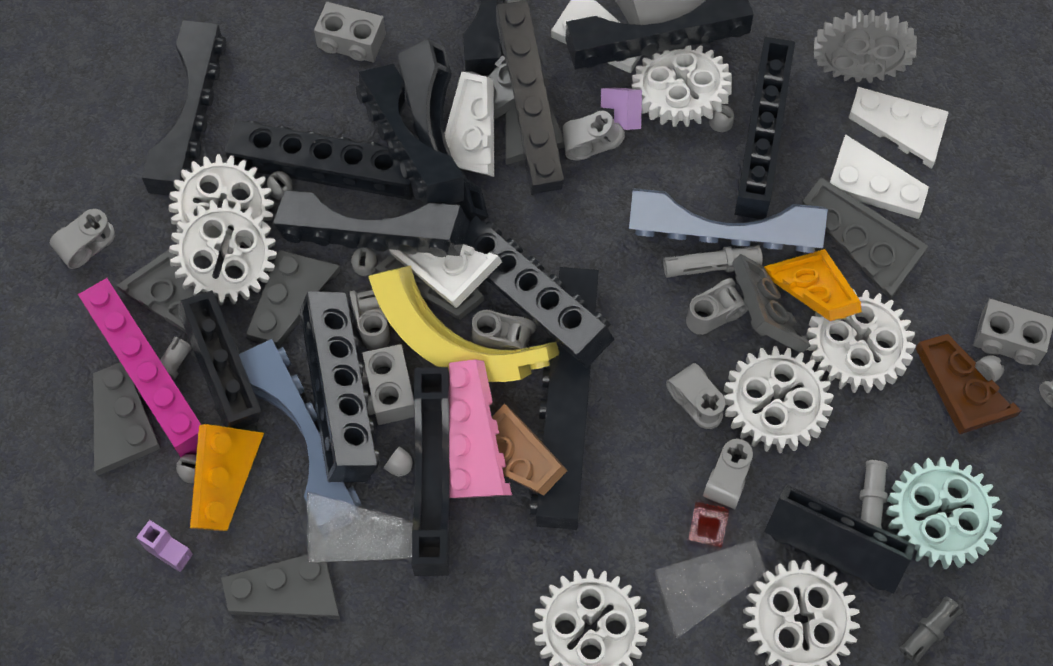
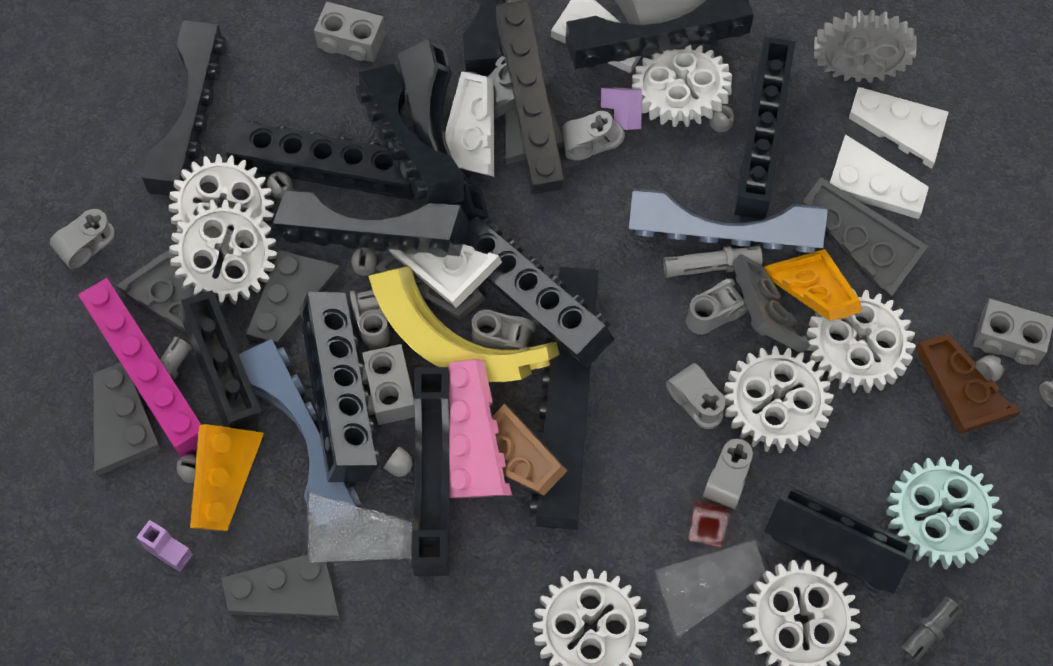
(874, 492): light grey pin -> none

